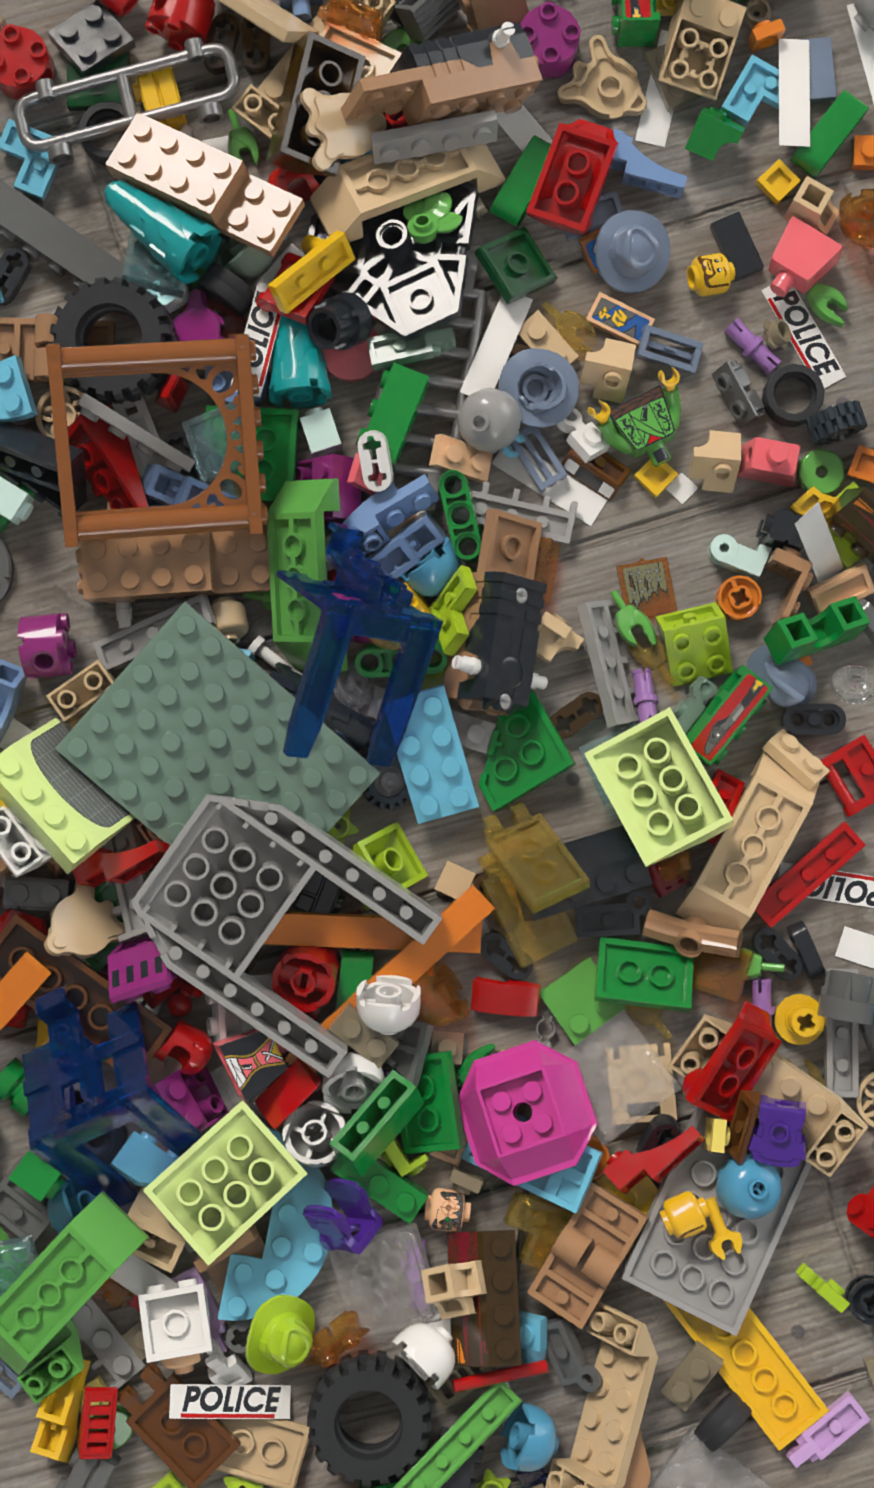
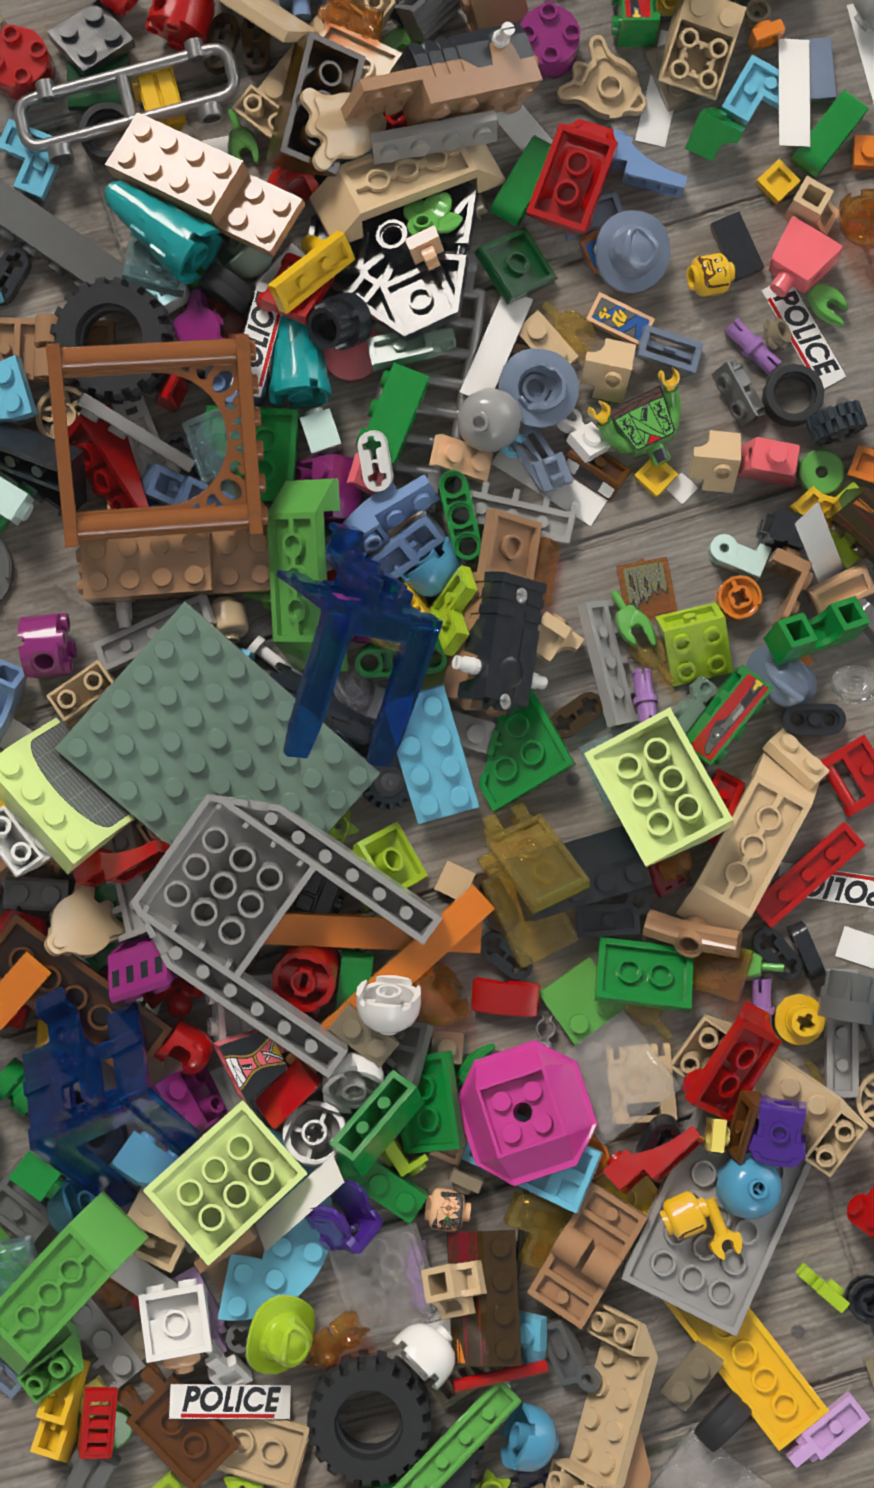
(297, 1203): none -> white sticker
(425, 247): none -> light nougat tile
(553, 473): none -> sand blue tile

